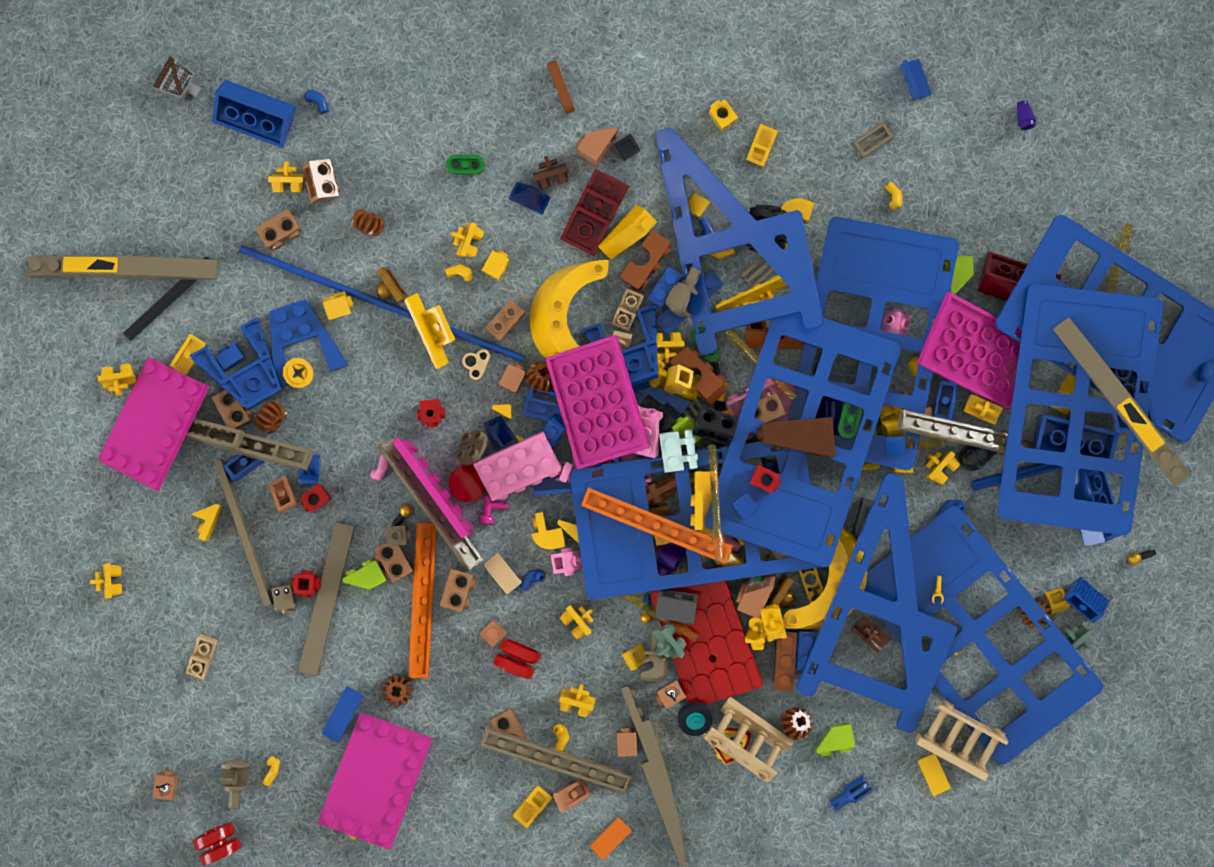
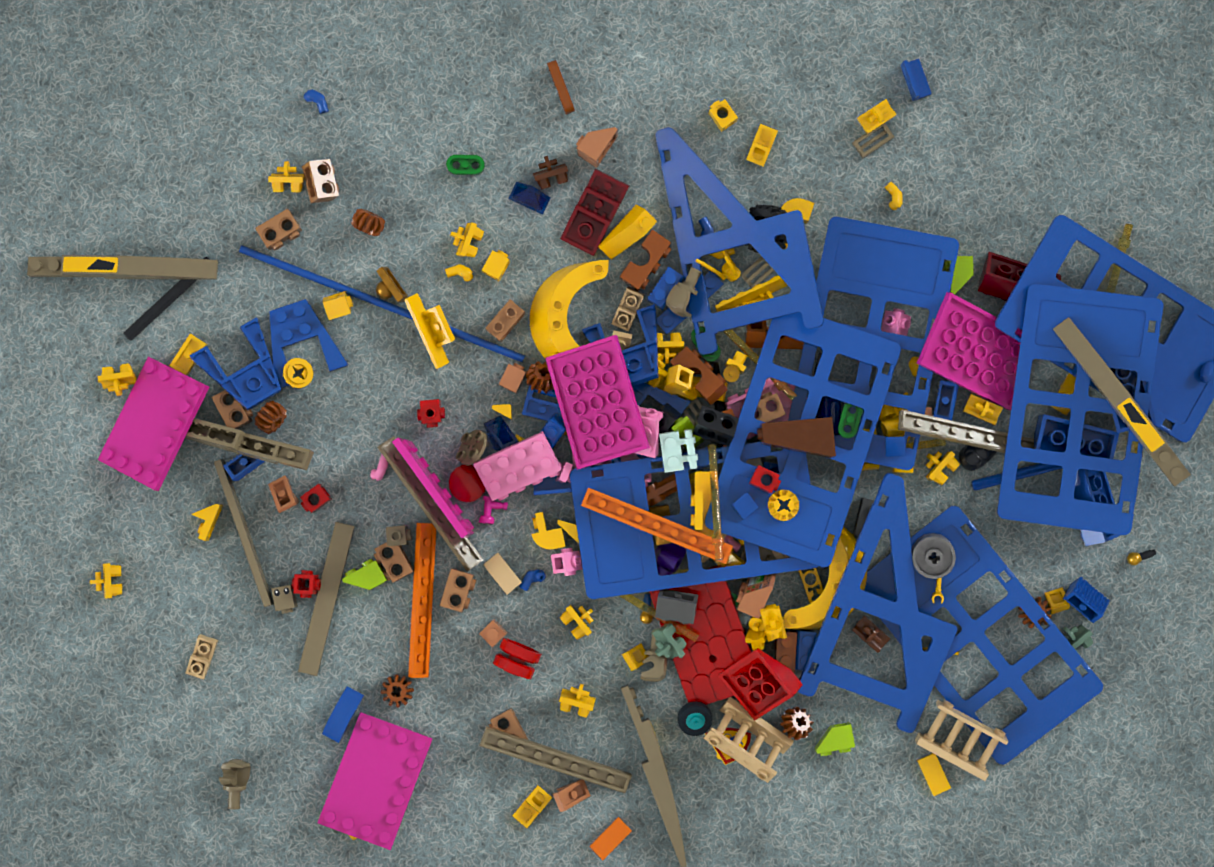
(165, 785): nougat brick -> none
(177, 81): torso -> none
(217, 843): red wheel -> none
(230, 356): blue brick -> none
(253, 113): blue slope -> none
(273, 771): yellow arm -> none
(312, 474): blue bracket -> none
(405, 511): piece -> none
(480, 365): tan piece -> none
(562, 736): yellow arm -> none
(627, 147): black plate -> none
(627, 742): nougat brick -> none
(670, 694): nougat brick -> none
(698, 205): yellow slope -> none
(729, 269): none -> yellow plant
(734, 367): none -> yellow hips
(760, 682): none -> red slope
(781, 594): pearl gold tile -> none
(783, 495): none -> yellow gear
(852, 795): blue arm -> none
(876, 116): none -> yellow hips
(933, 567): none -> flat silver wheel
(948, 503): blue arm -> none
(1025, 116): dark purple cone -> none

